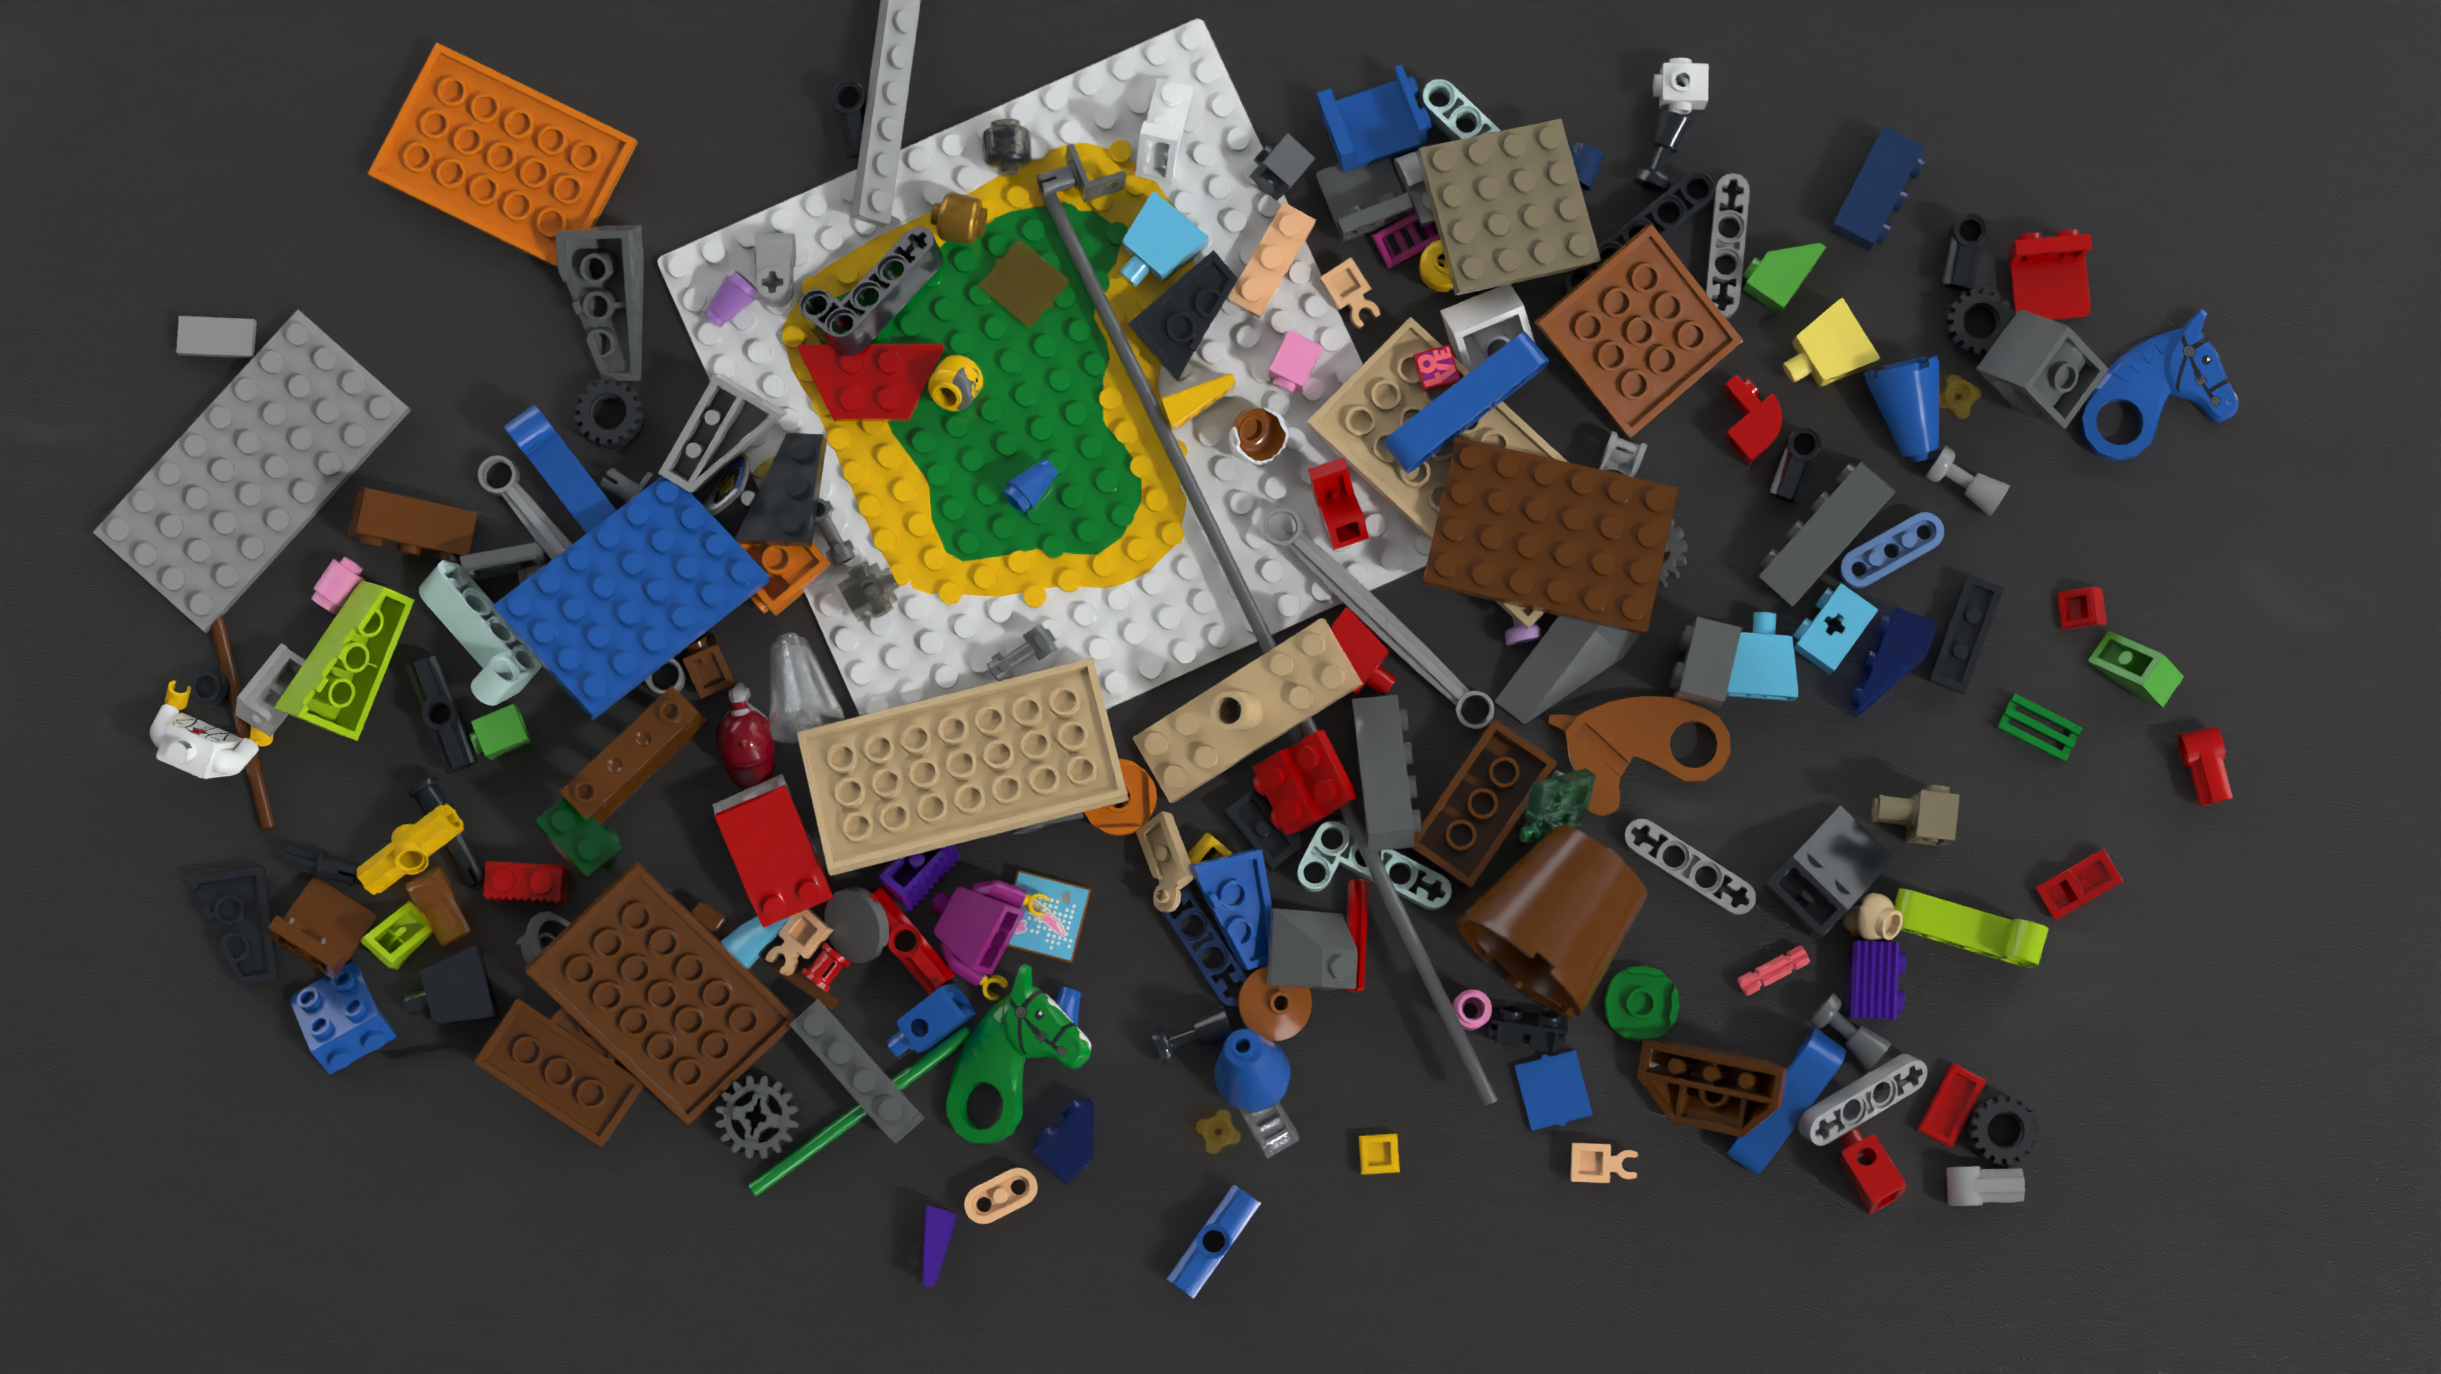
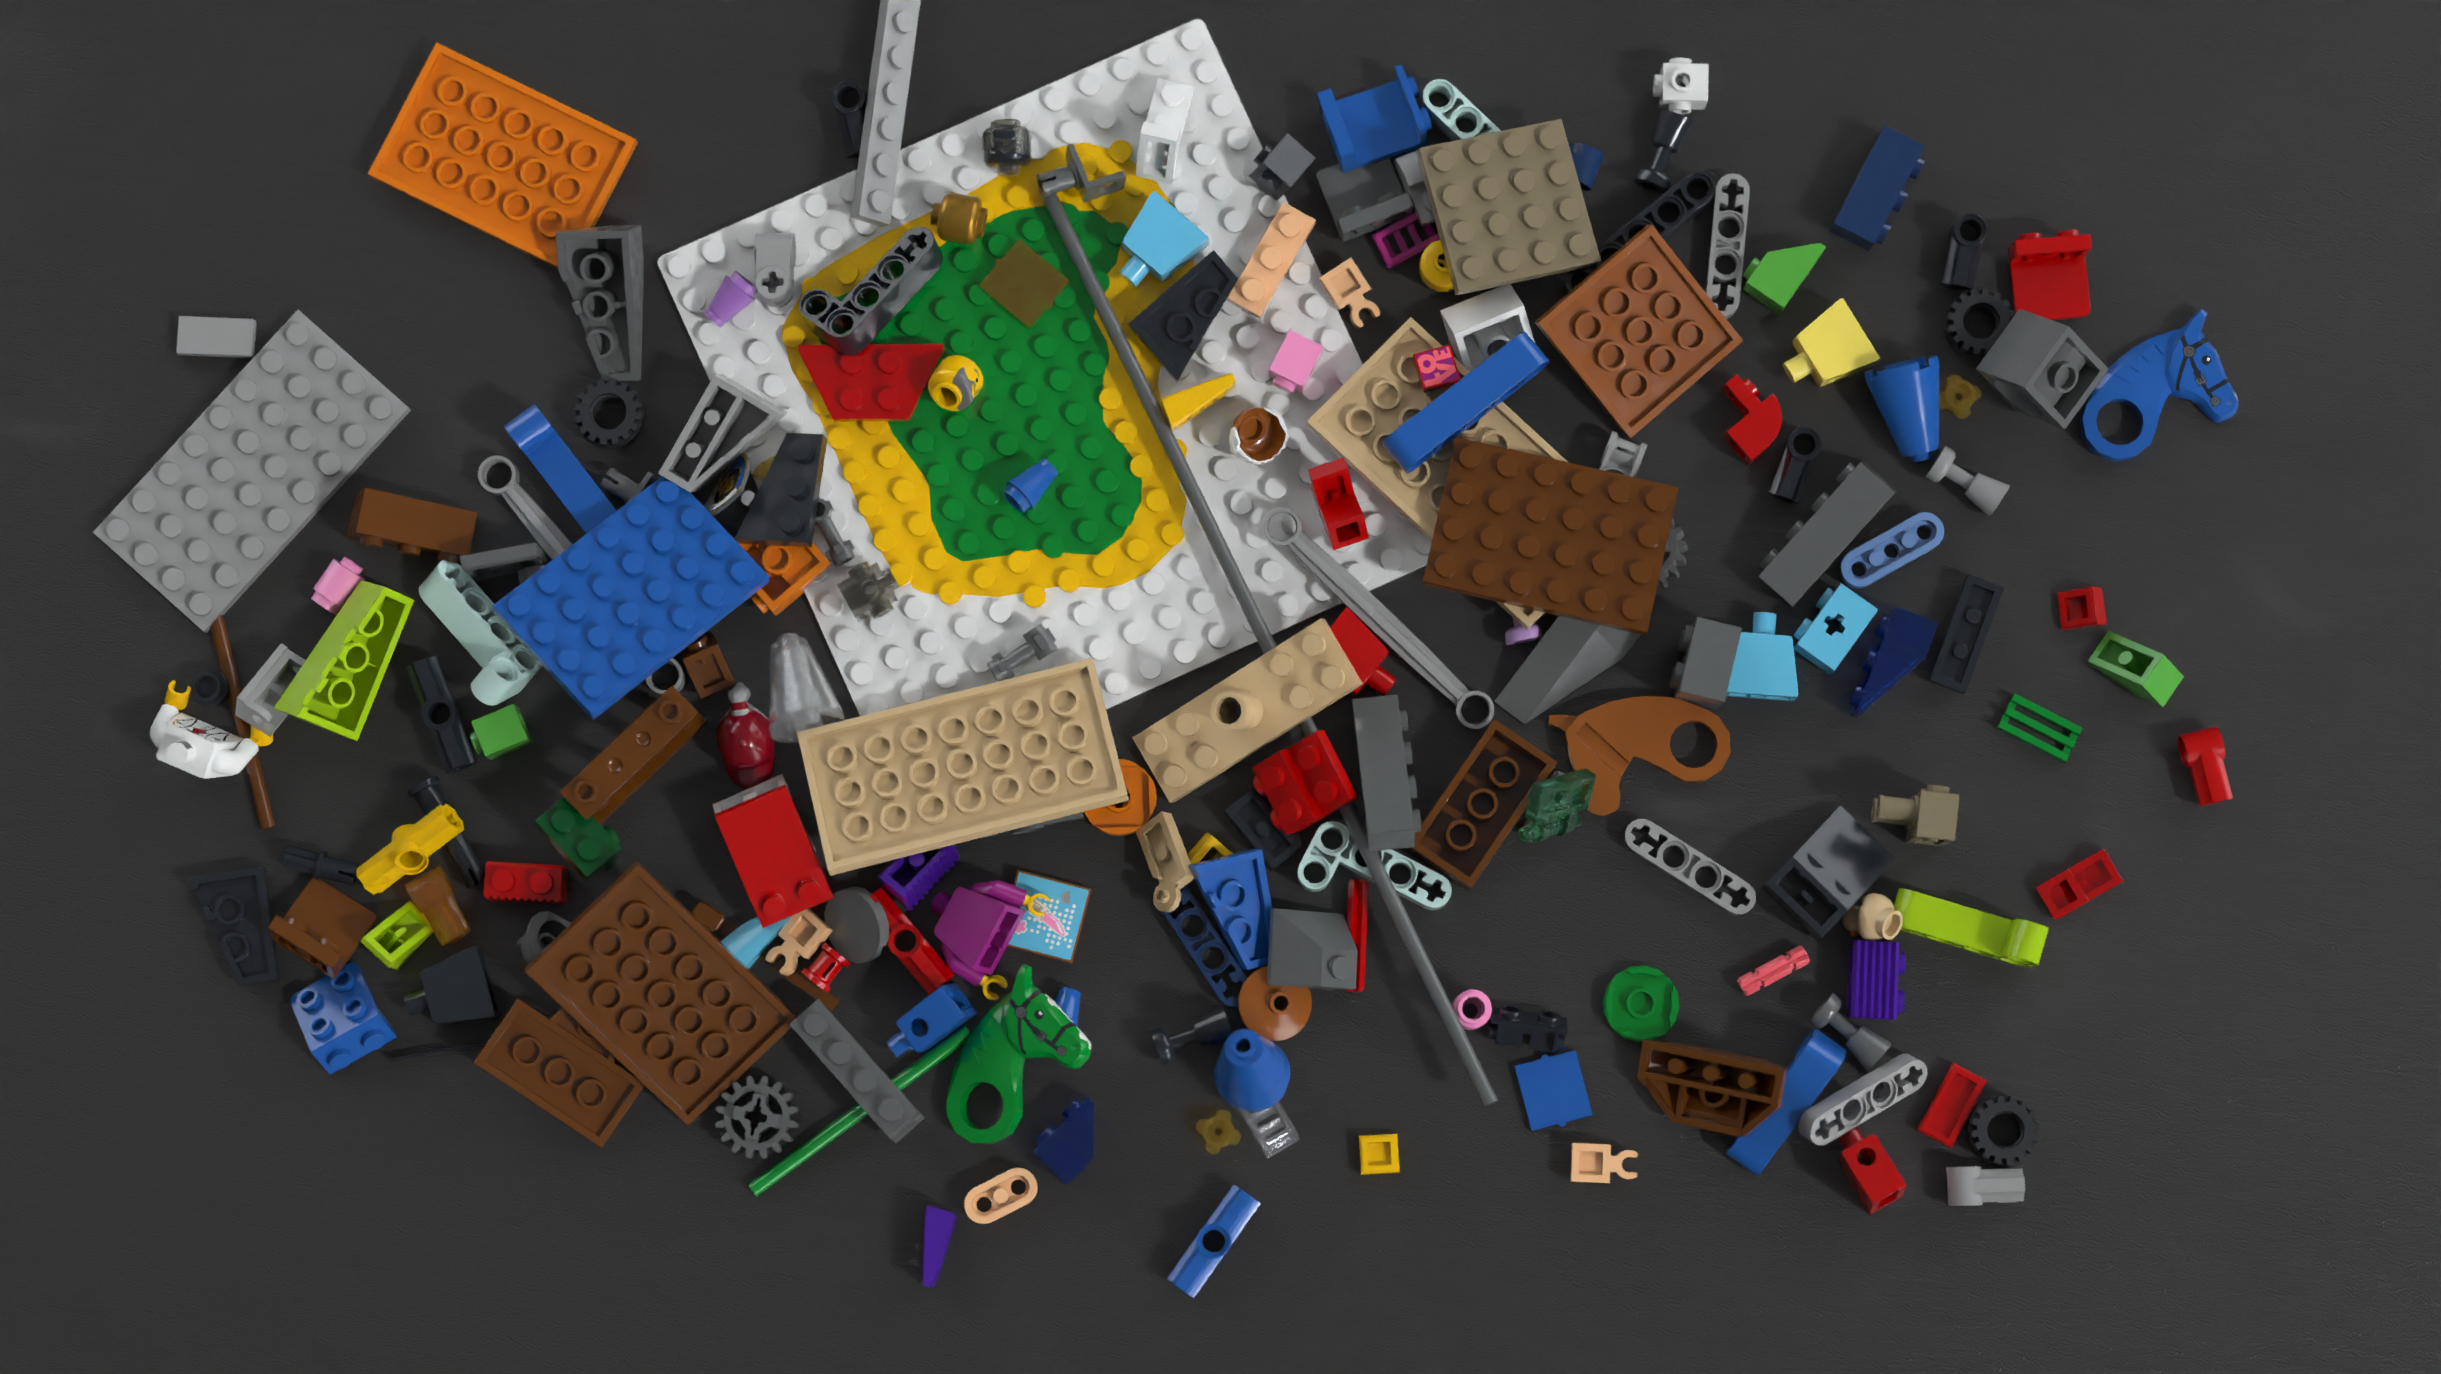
(1556, 919): reddish brown cone -> none

